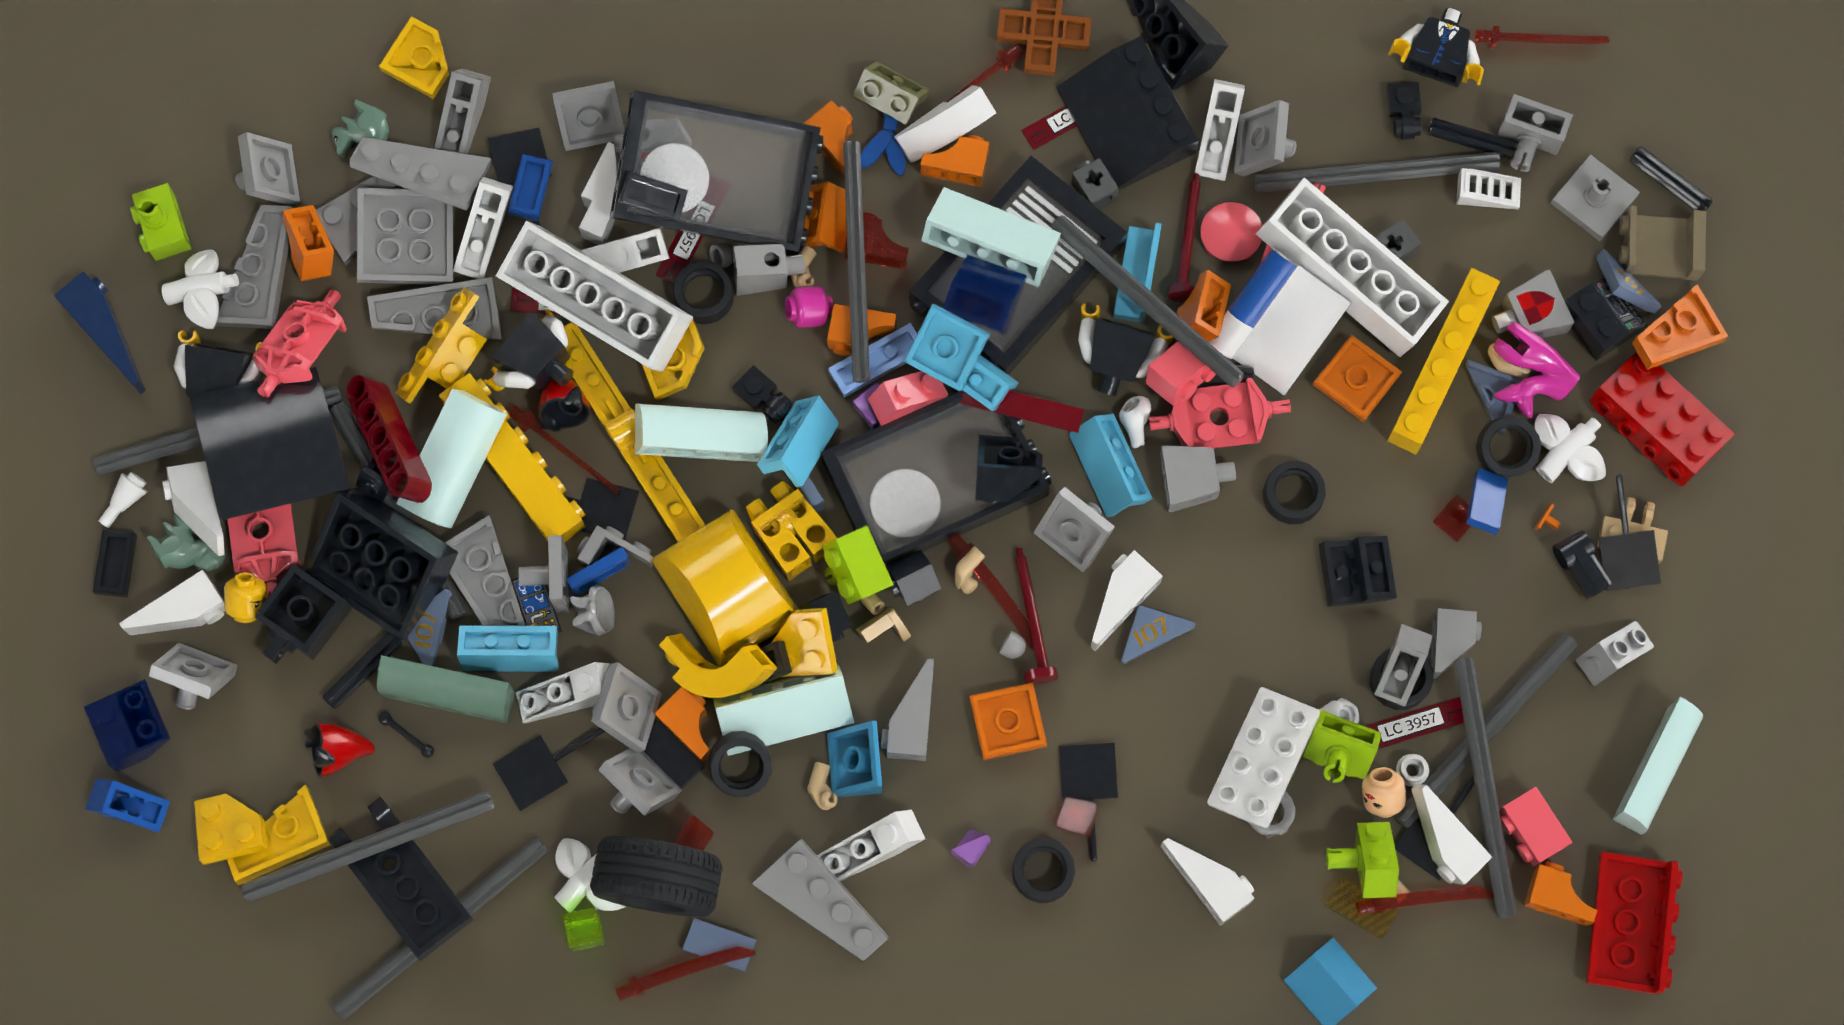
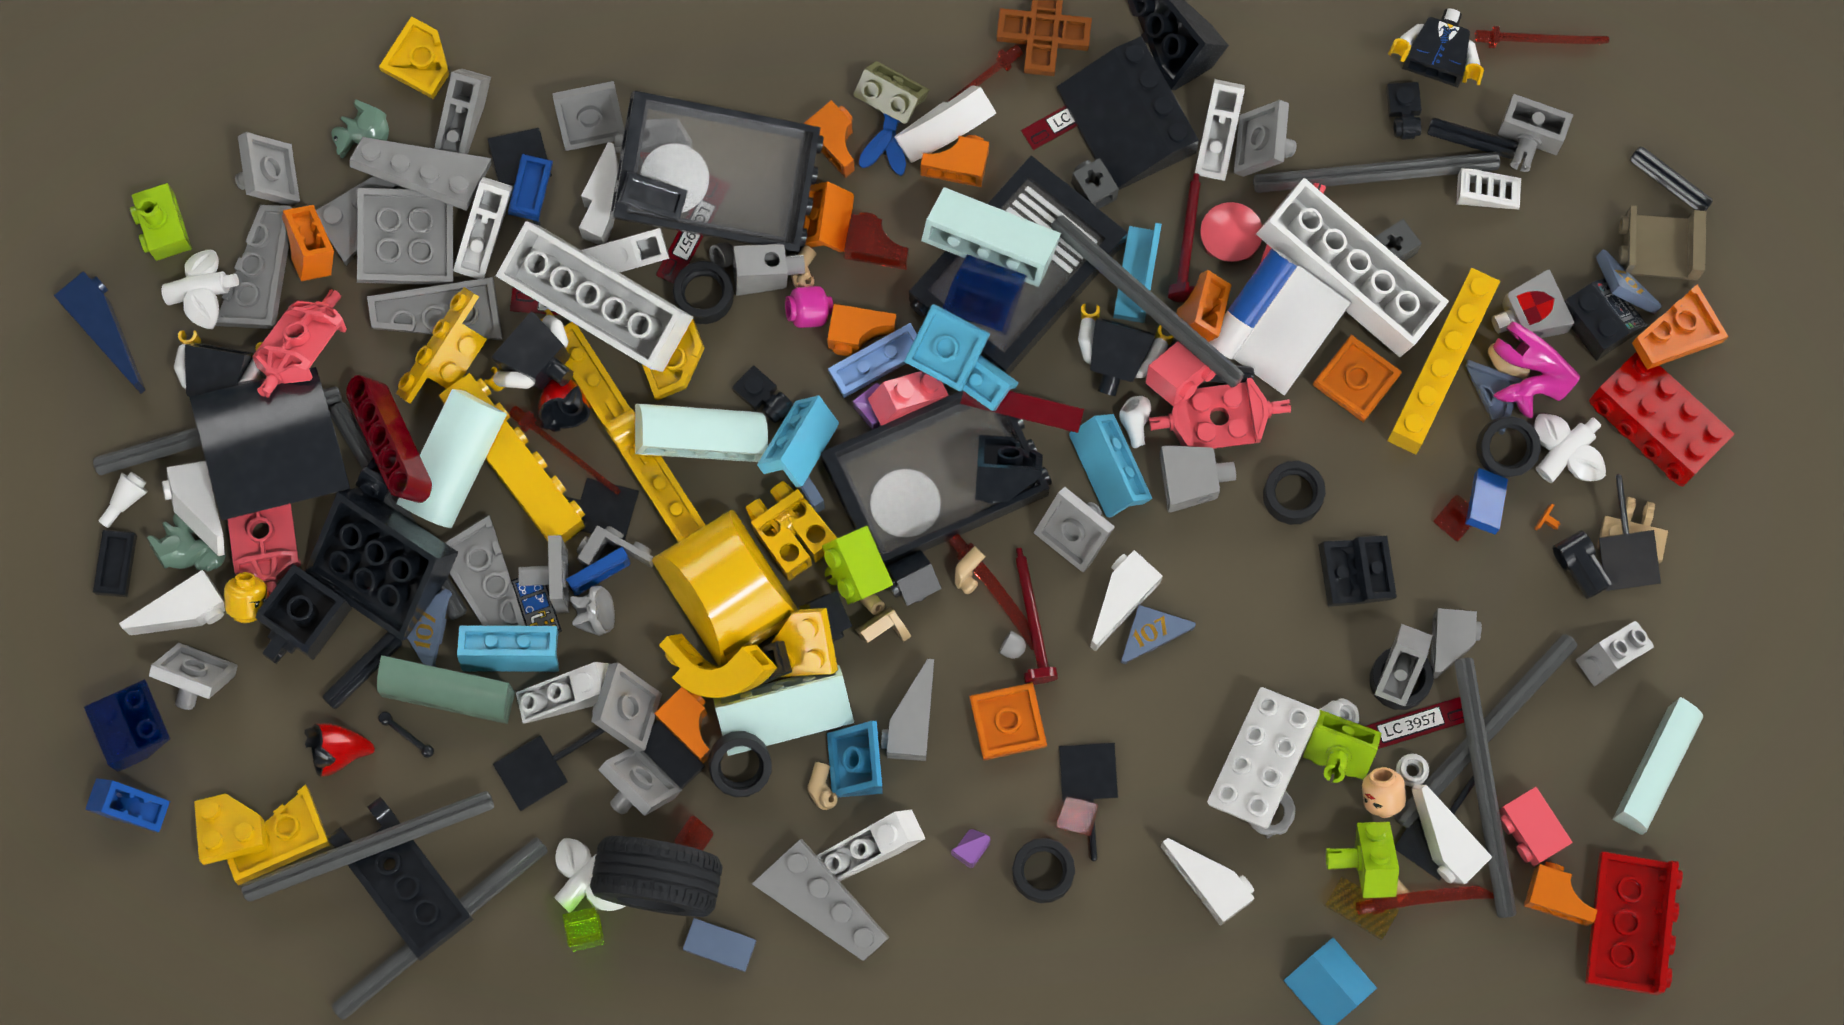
(680, 970): clear red sword -> none
(856, 262): dark grey axle -> none
(1595, 197): light grey tile -> none

